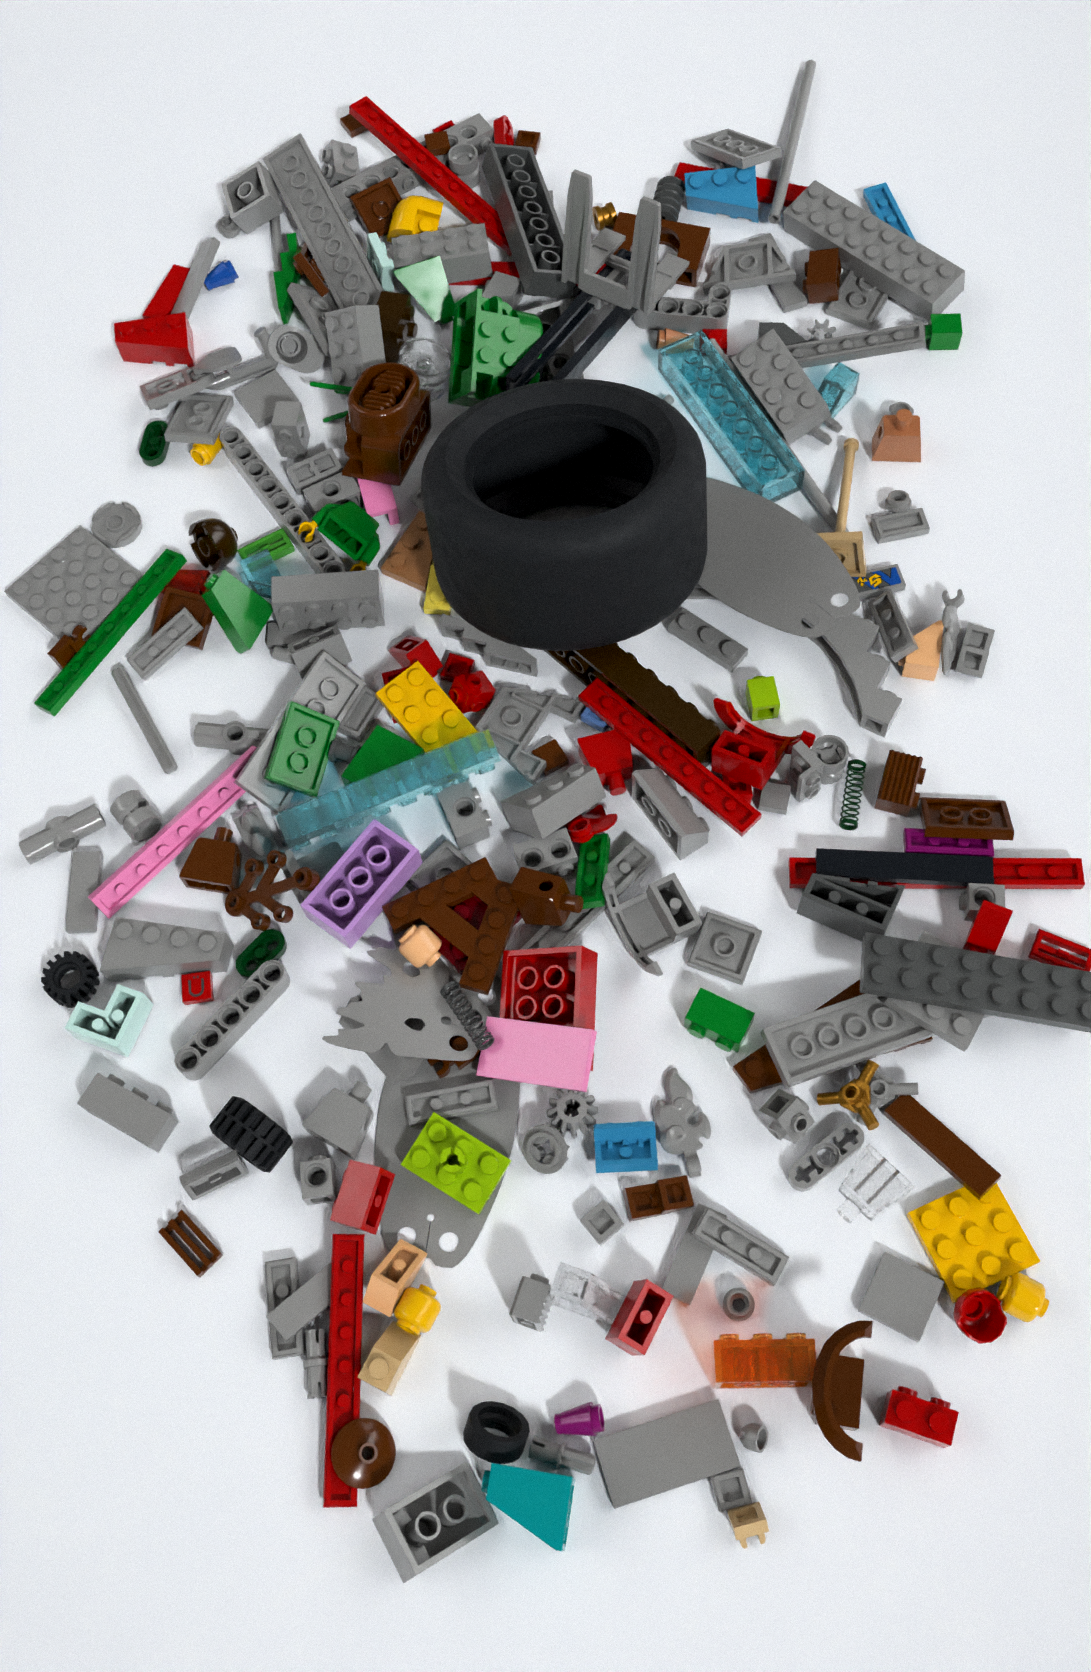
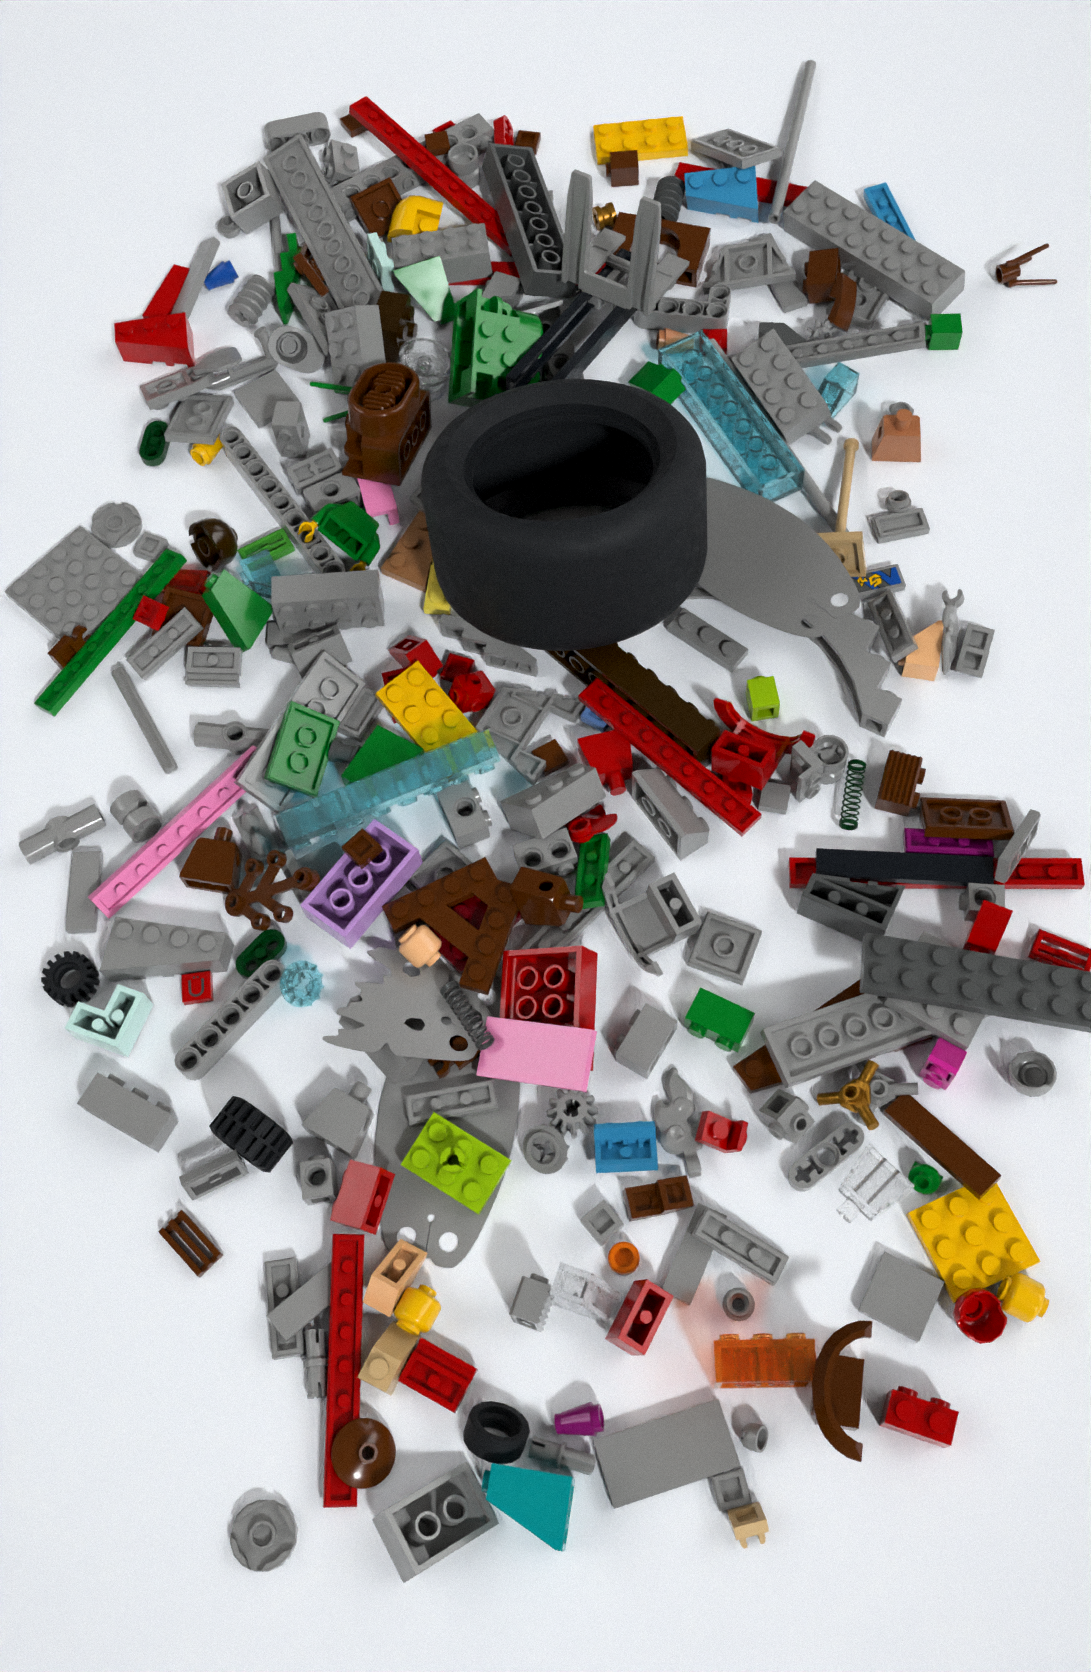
(150, 547): none -> light grey tile
(151, 613): none -> red bracket
(213, 667): none -> light grey plate
(252, 301): none -> light grey piece
(263, 1535): none -> light grey tile
(292, 977): none -> clear light blue gear
(312, 126): none -> light grey beam
(362, 848): none -> reddish brown tile
(438, 1375): none -> red plate
(623, 168): none -> reddish brown brick
(623, 1258): none -> orange tile
(645, 1040): none -> light grey brick
(650, 137): none -> yellow plate
(658, 381): none -> green brick
(721, 1132): none -> red bracket
(844, 294): none -> reddish brown slope
(924, 1178): none -> green plate
(942, 1064): none -> dark pink slope
(1011, 270): none -> reddish brown plant
(1017, 846): none -> light grey tile
(1032, 1073): none -> light grey hair

